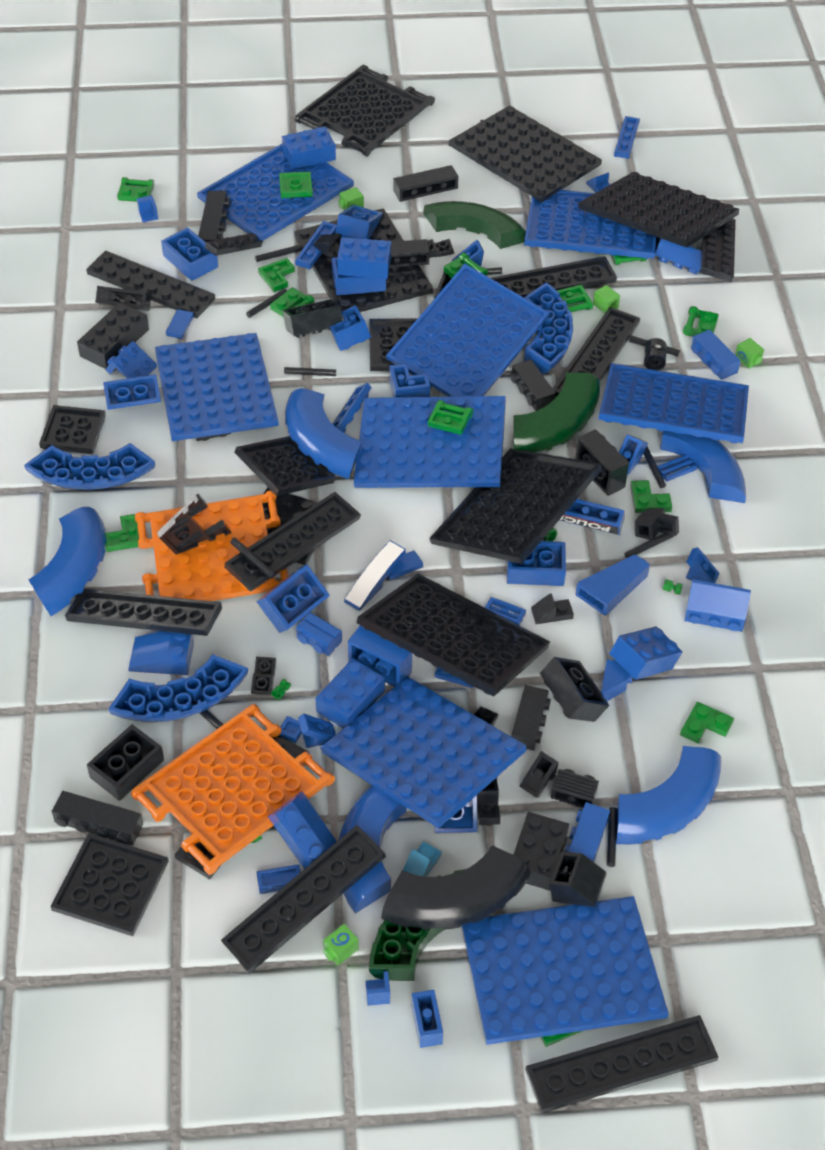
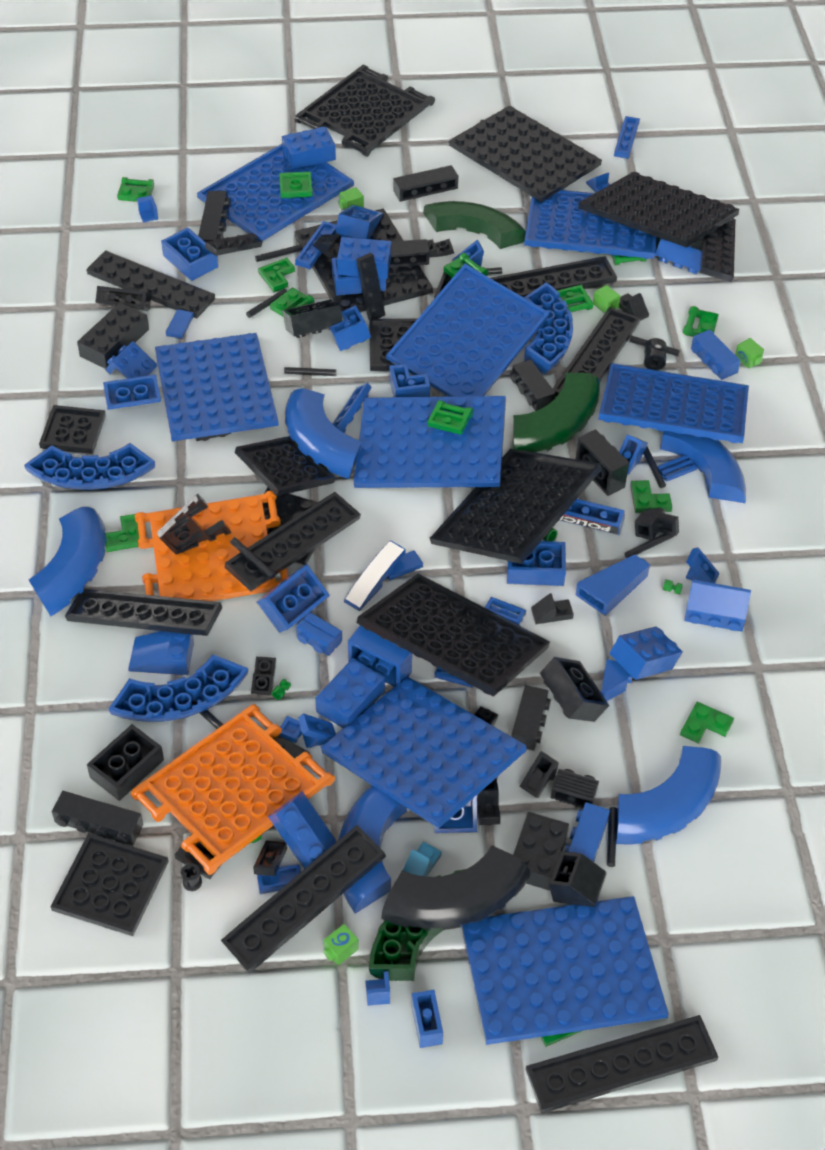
(191, 878): none -> black bush
(270, 858): none -> black plate
(370, 286): none -> black plate
(634, 305): none -> black slope

